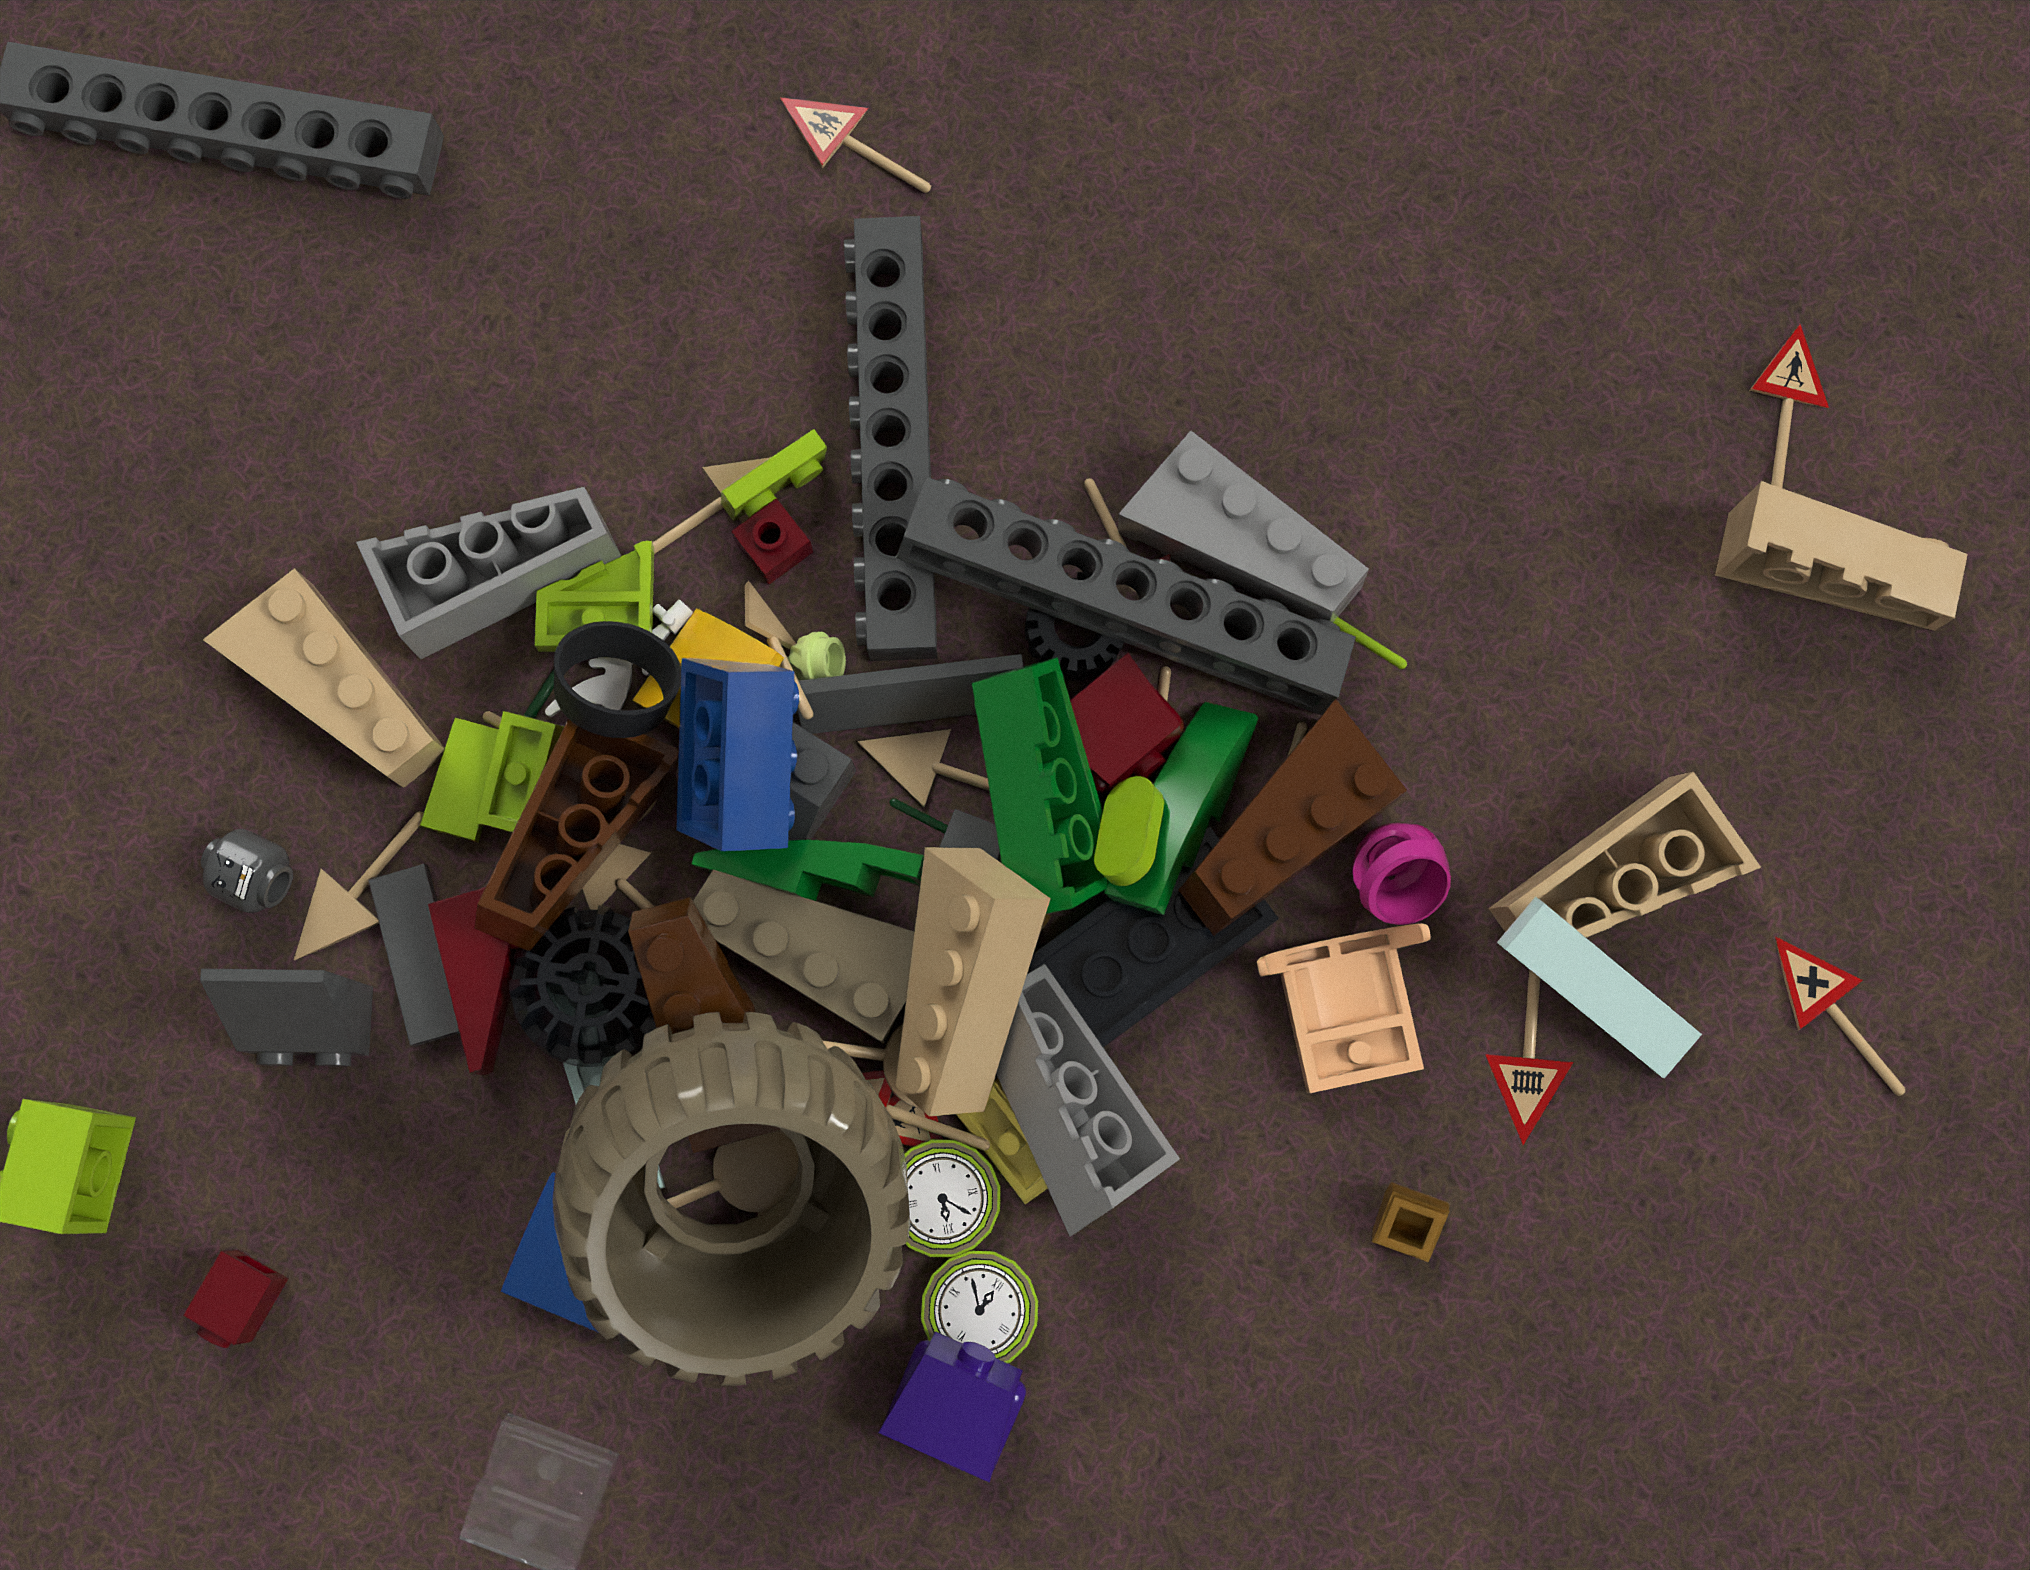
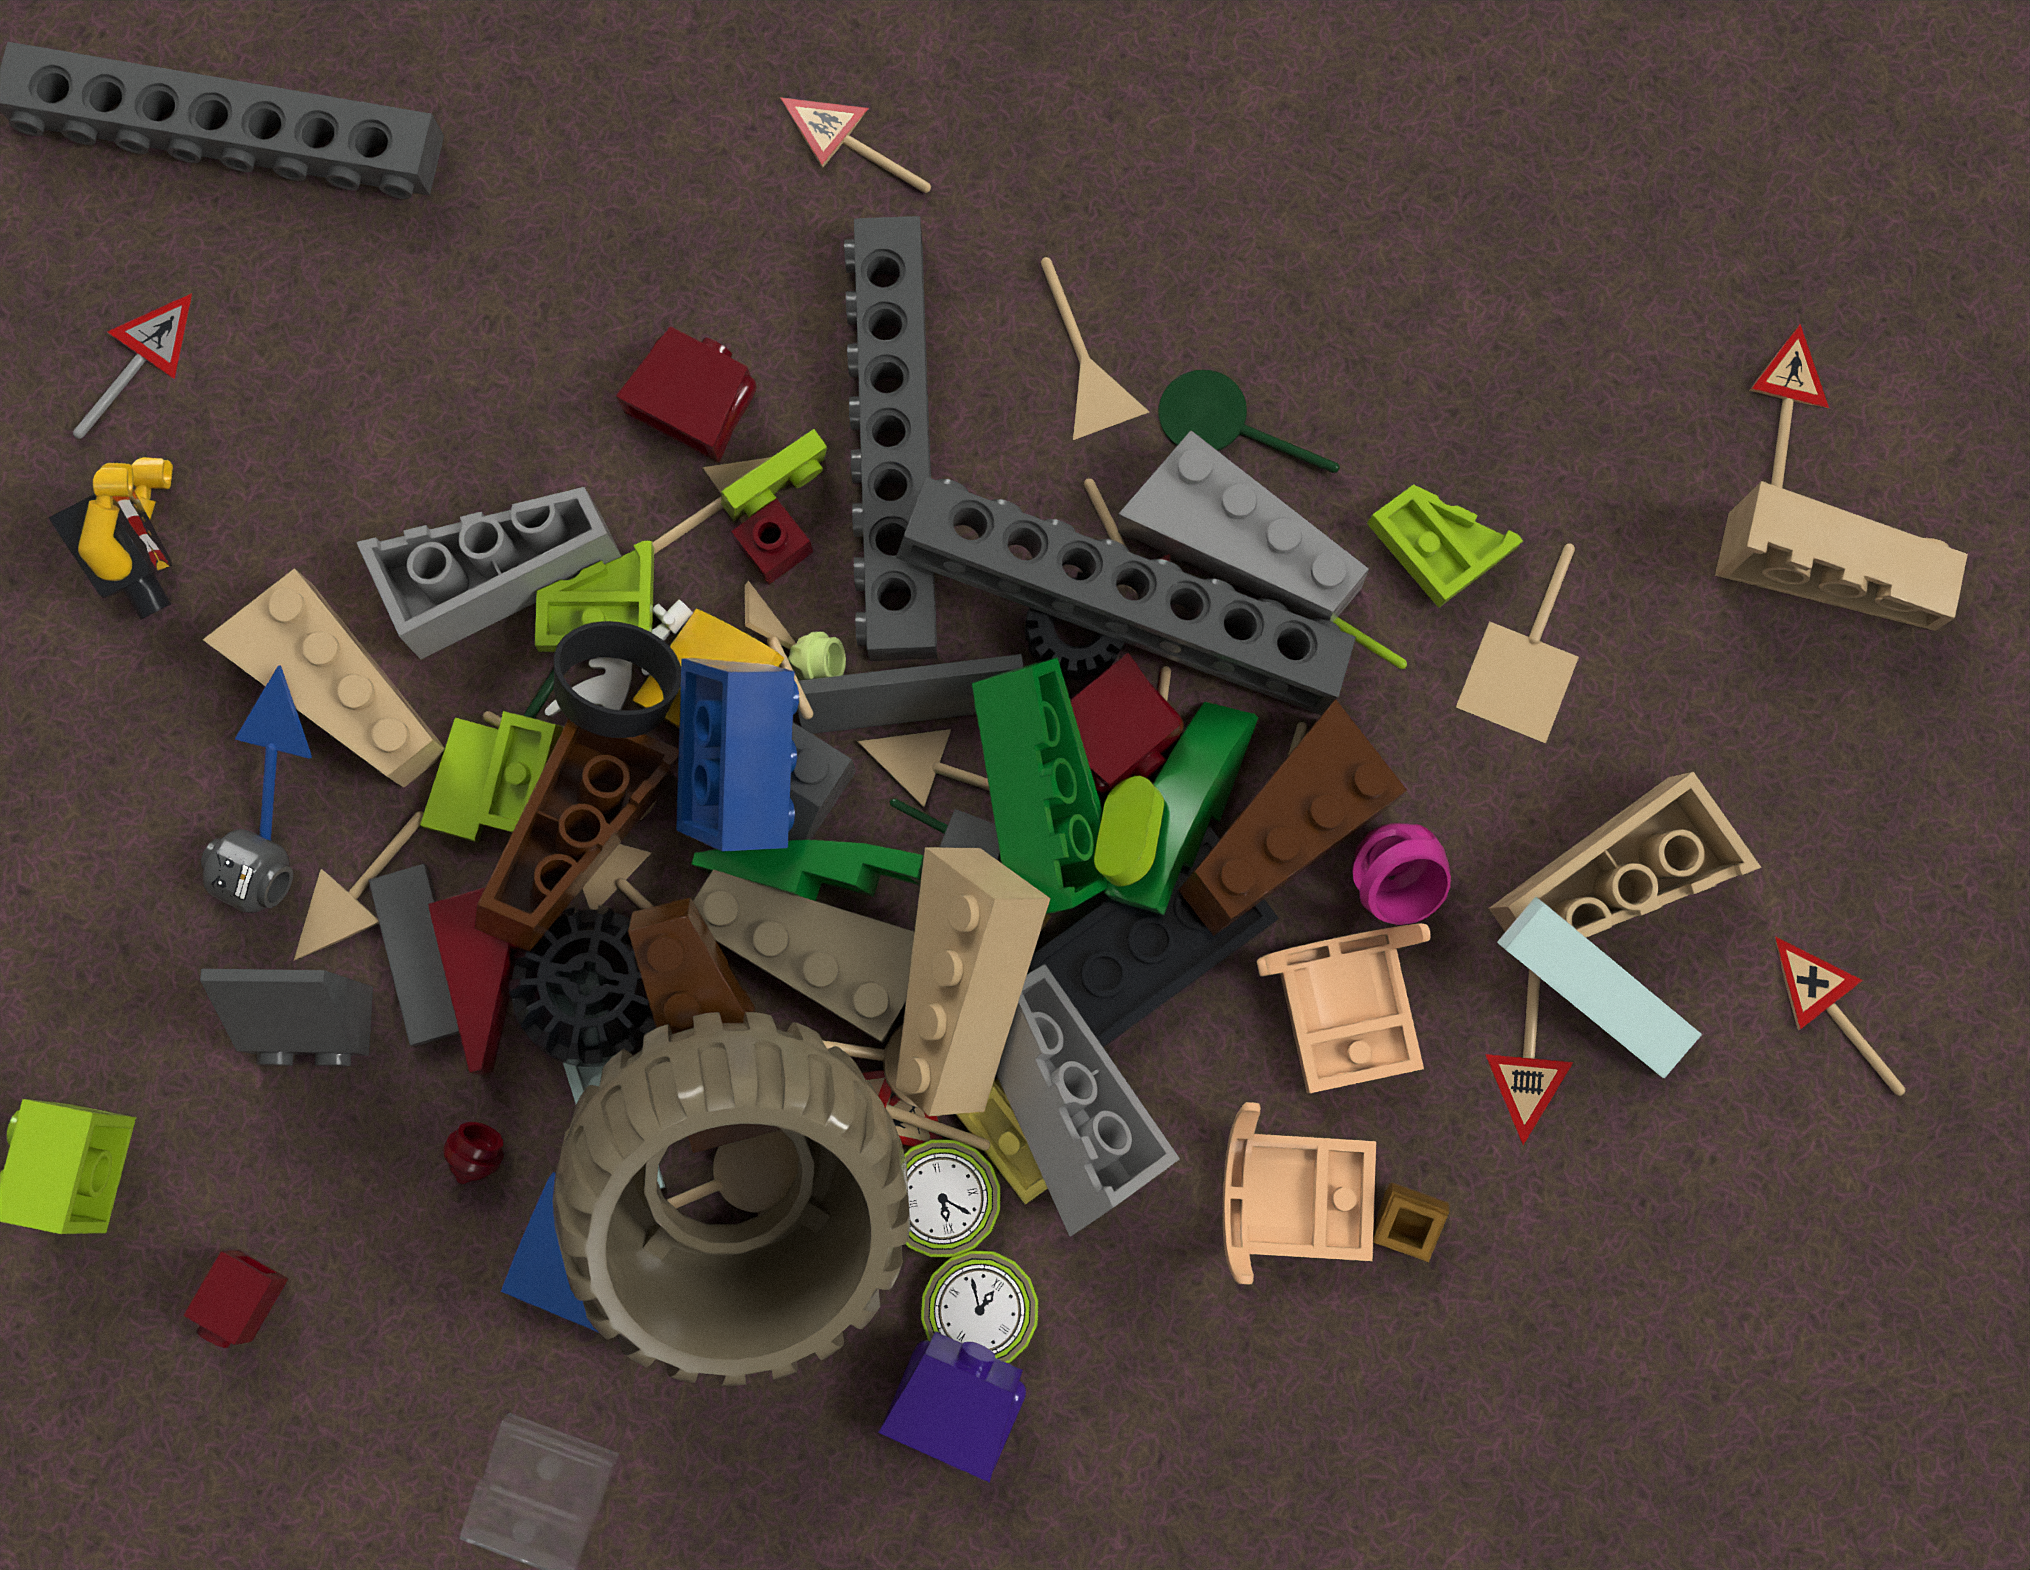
(114, 533): none -> torso
(153, 338): none -> piece
(277, 727): none -> blue piece
(473, 1151): none -> dark red plate
(689, 392): none -> dark red torso
(1099, 397): none -> tan piece
(1217, 413): none -> dark green piece
(1295, 1196): none -> light nougat piece
(1439, 542): none -> lime wing
(1517, 676): none -> tan piece

